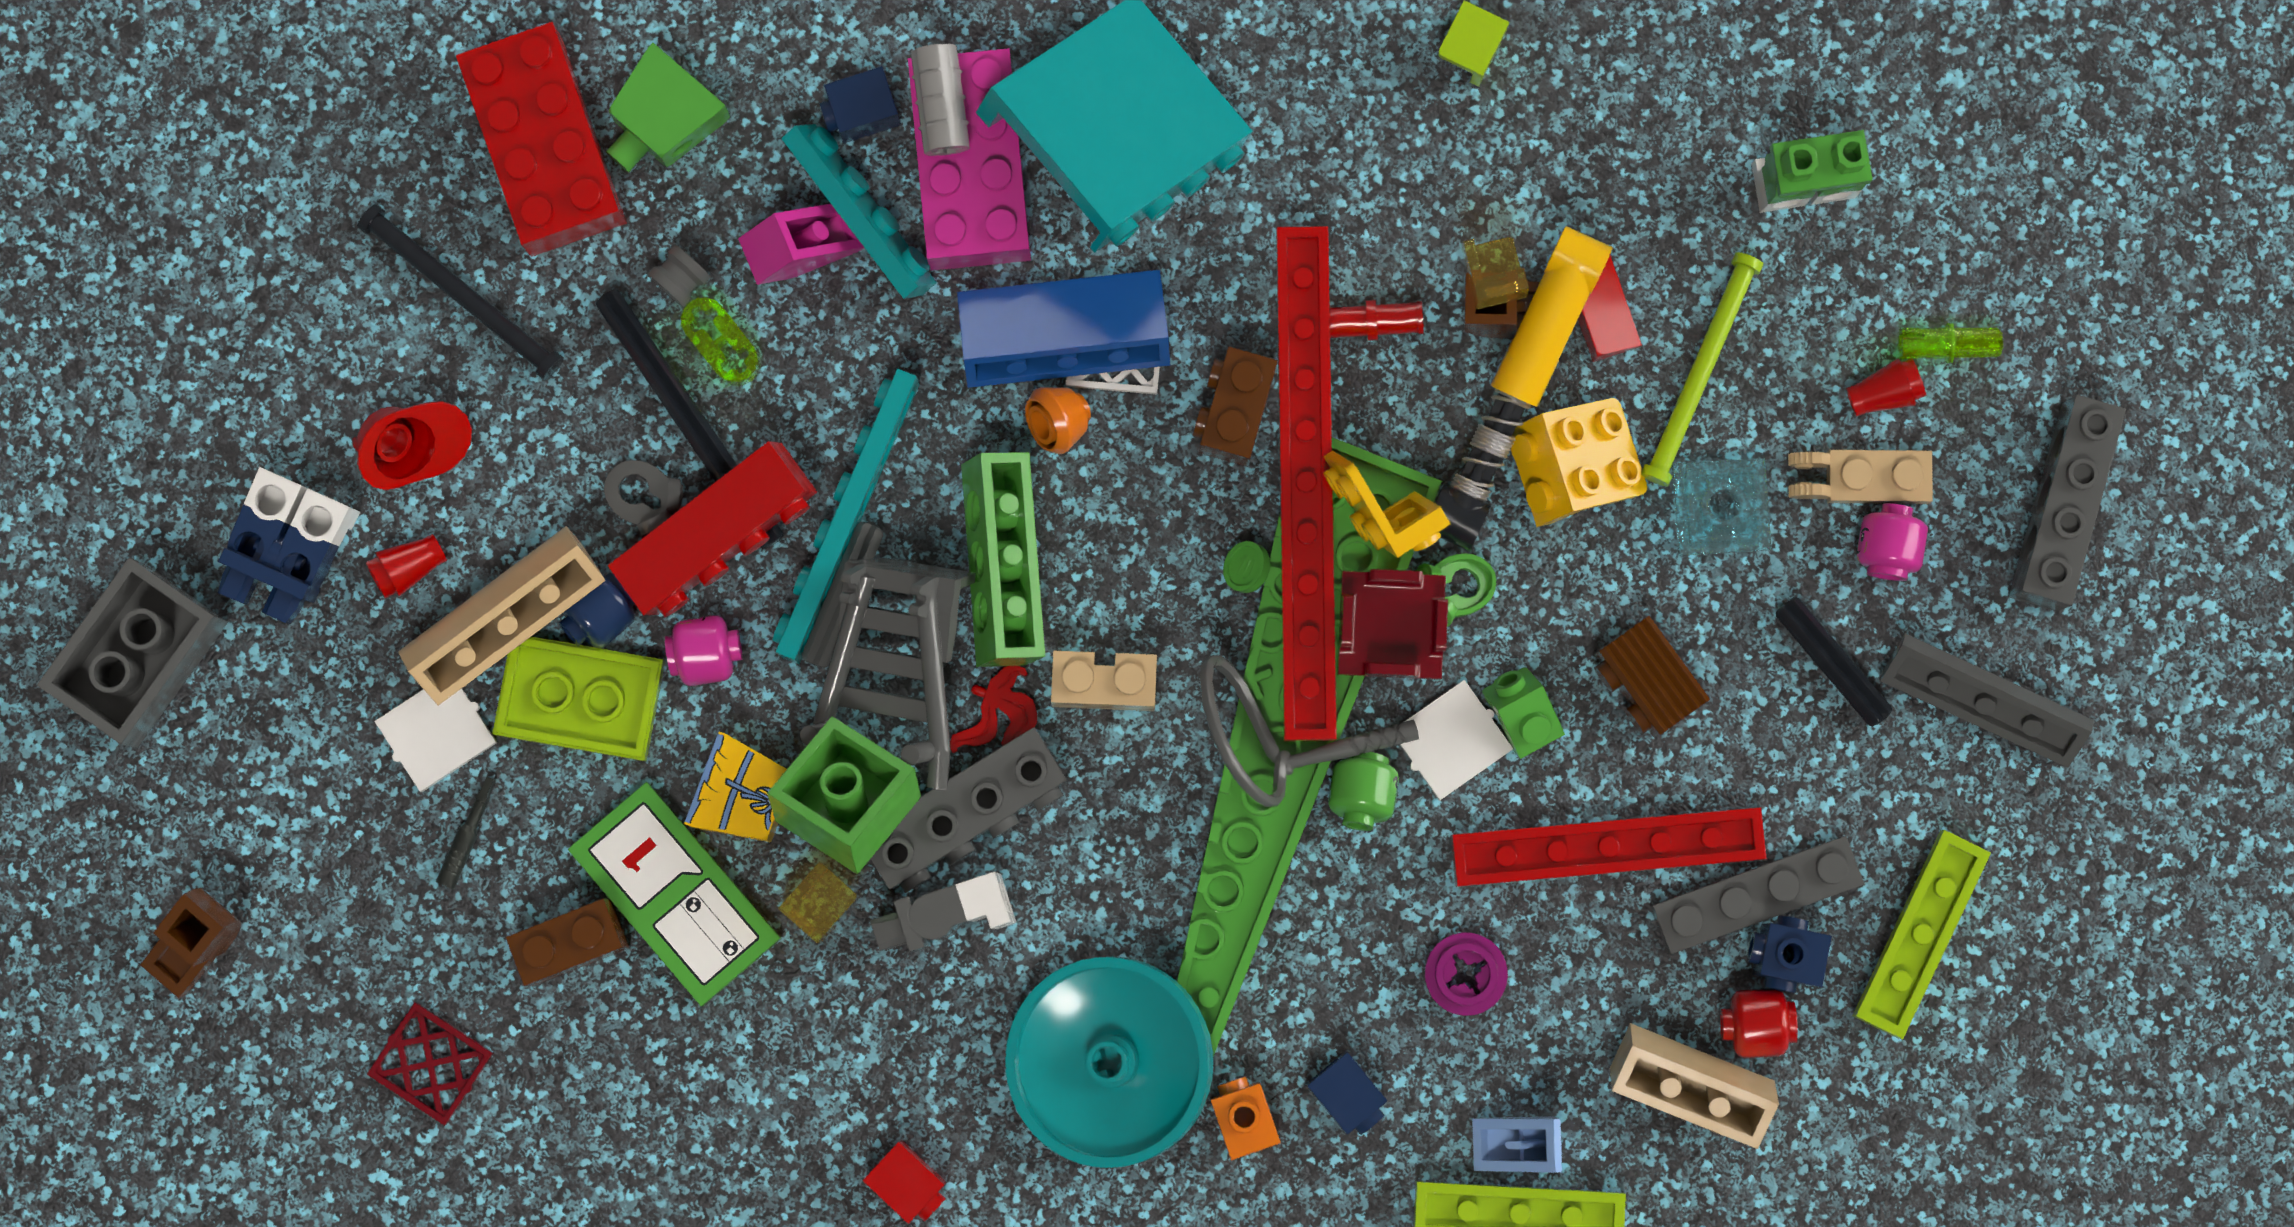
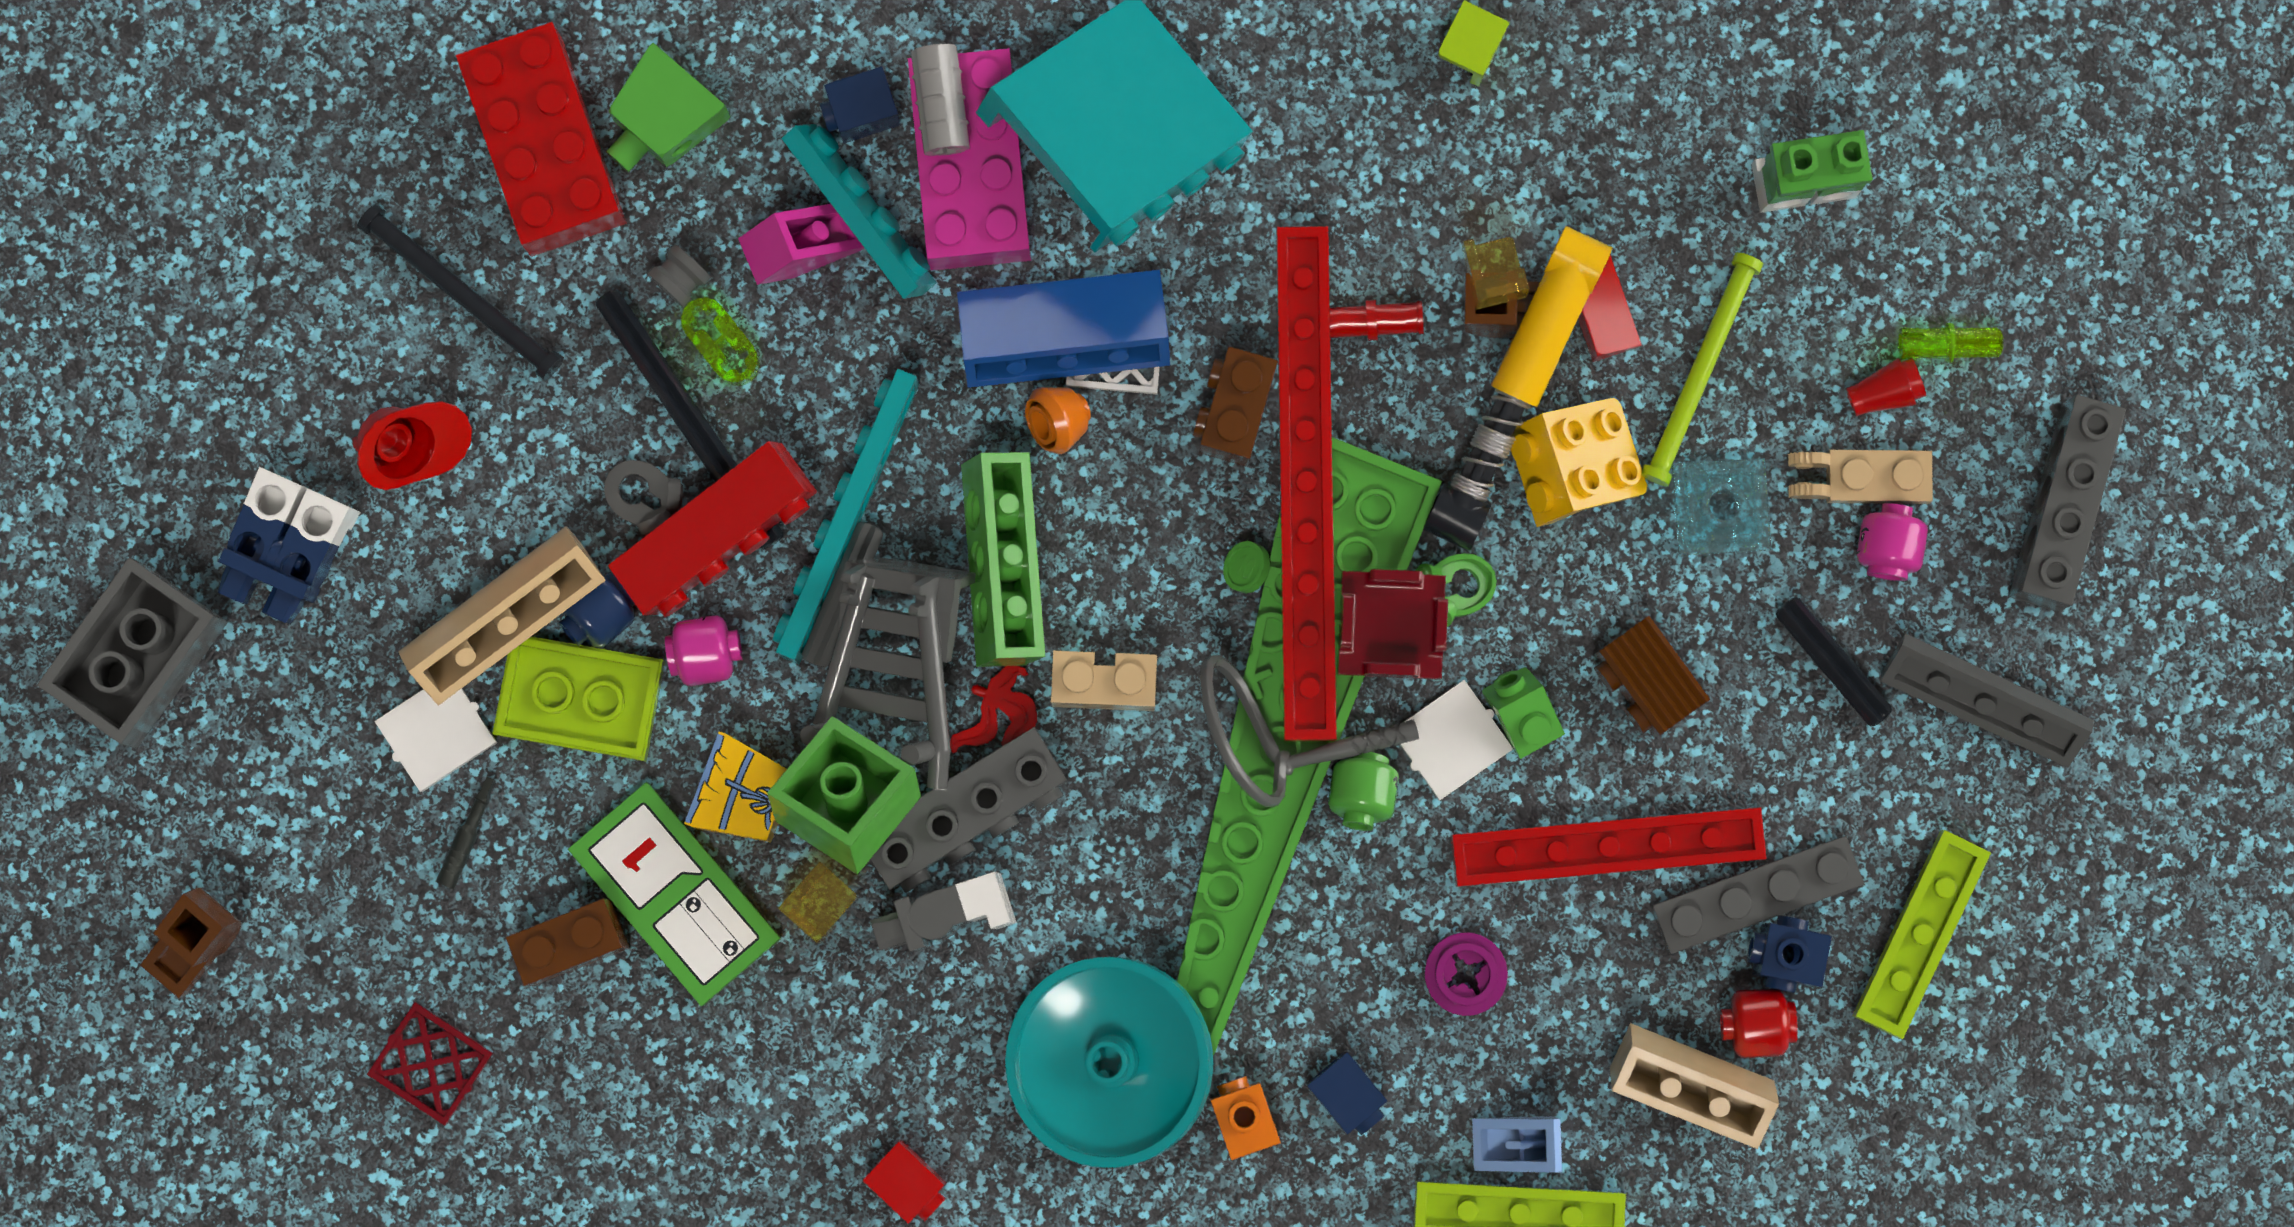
(405, 565): red cone -> none
(1399, 528): yellow bracket -> none

